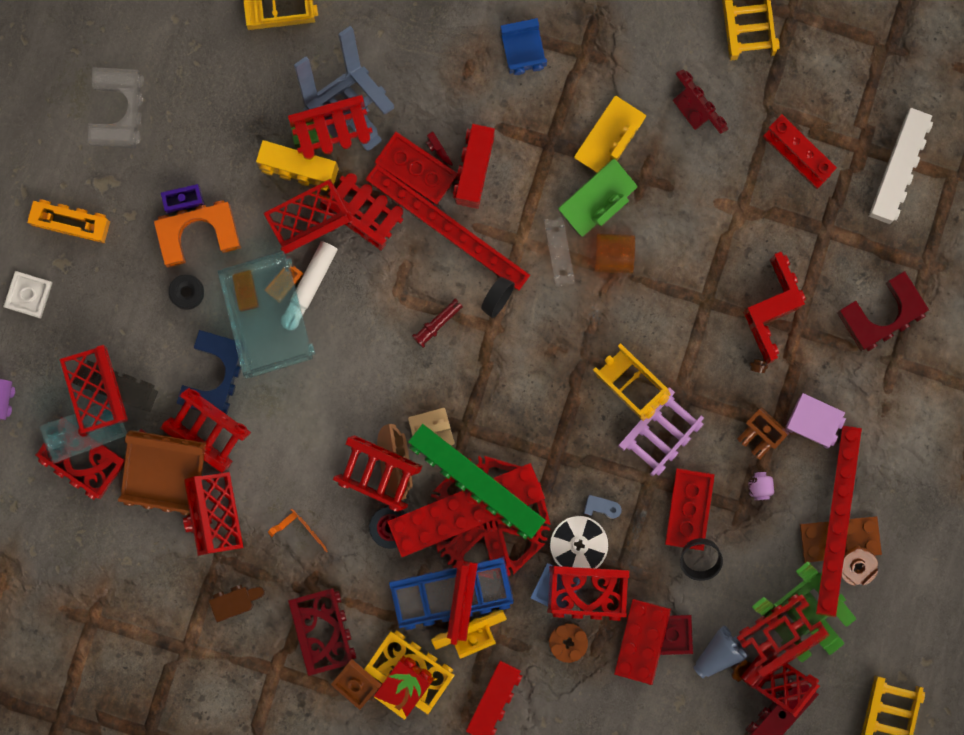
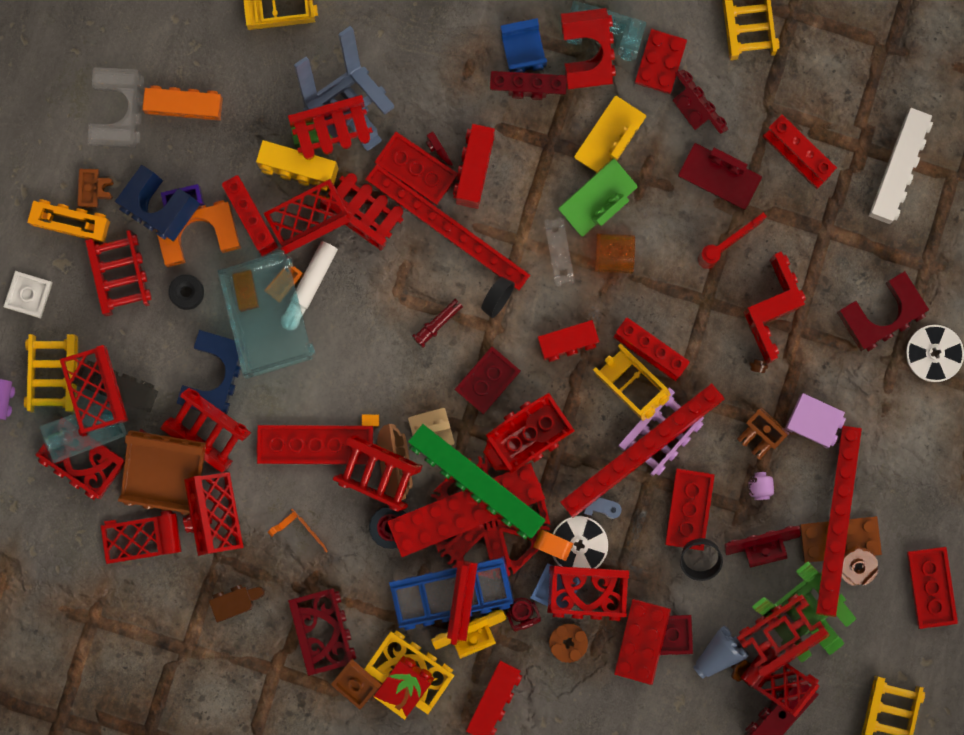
(69, 345): none -> yellow fence
(92, 188): none -> dark orange plate
(103, 286): none -> red fence
(166, 537): none -> red piece
(168, 220): none -> dark blue arch
(182, 103): none -> orange brick
(250, 216): none -> red fence
(309, 444): none -> red plate
(370, 420): none -> light orange piece
(487, 380): none -> dark red plate
(521, 612): none -> dark red piece
(527, 434): none -> red slope
(528, 84): none -> dark red bracket
(553, 545): none -> orange beam
(568, 341): none -> red brick
(592, 25): none -> red arch
(631, 28): none -> clear light blue plate
(642, 450): none -> red plate
(651, 349): none -> red fence
(660, 61): none -> red plate
(711, 254): none -> red piece
(720, 175): none -> dark red bracket
(764, 547): none -> dark red bracket
(932, 587): none -> red plate
(942, 340): none -> white piece

